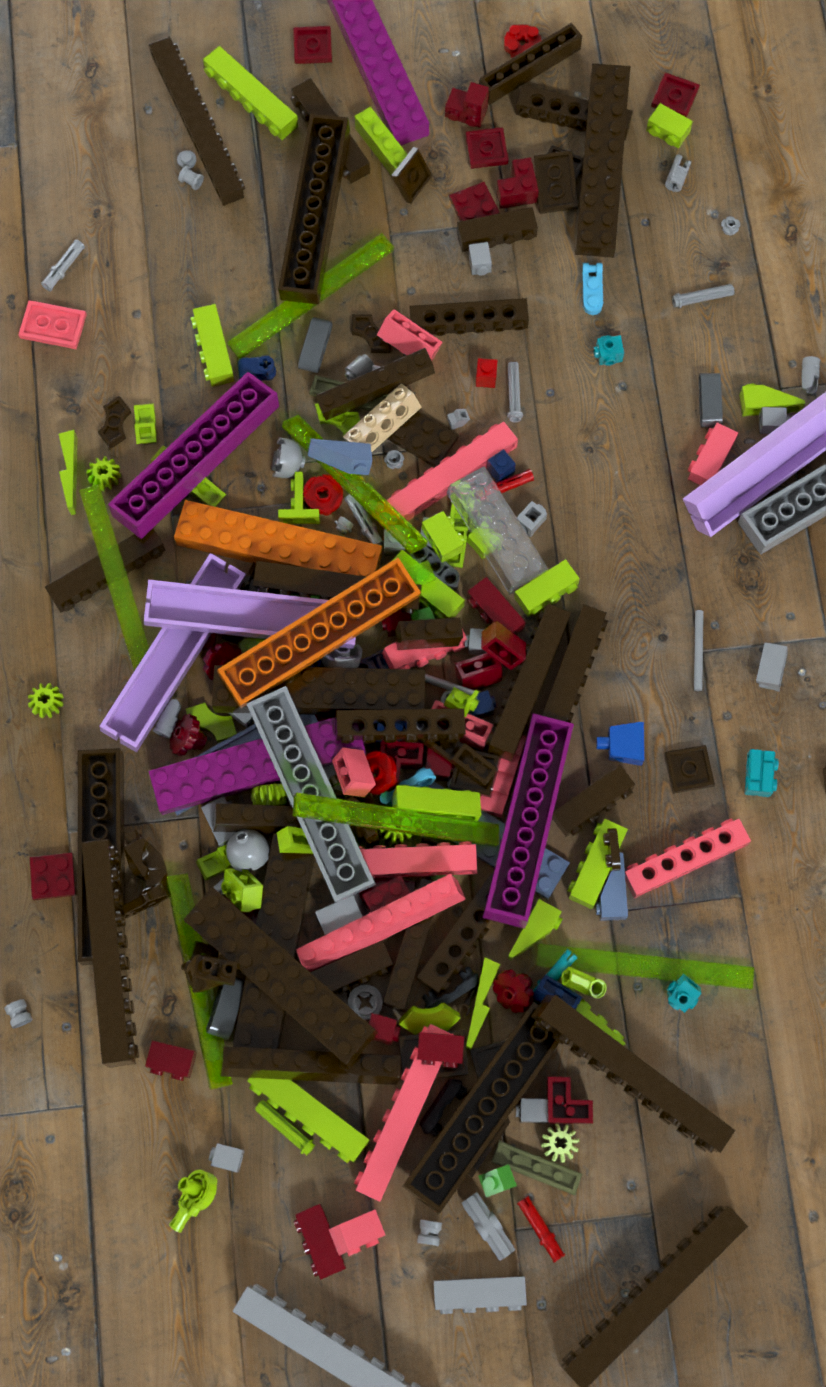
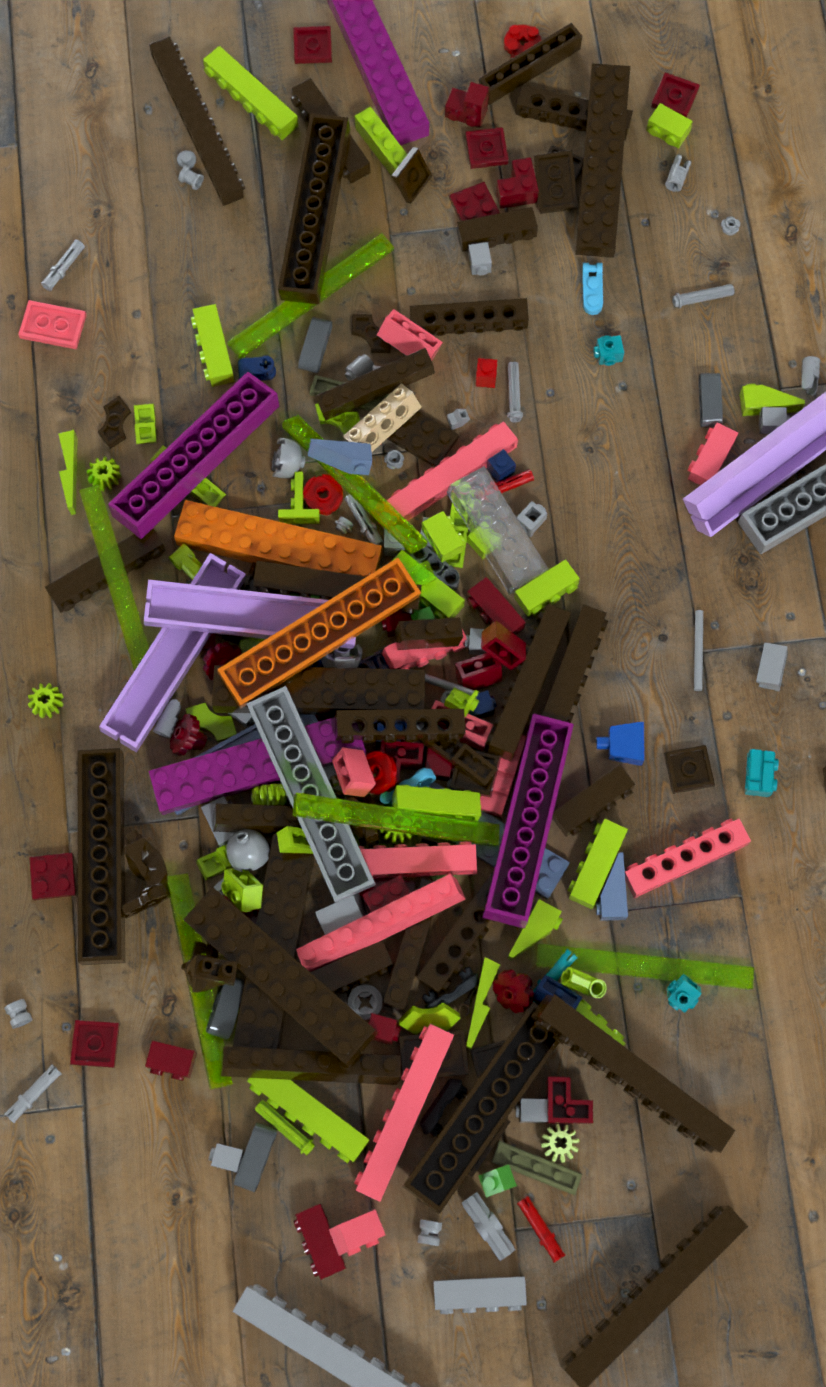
(33, 1093): none -> light grey pin
(94, 1044): none -> dark red plate
(108, 954): dark brown brick -> none
(185, 560): none -> lime piece
(194, 1197): lime pin -> none
(255, 1157): none -> dark grey beam
(440, 1048): dark red brick -> none
(613, 857): dark brown plate -> none

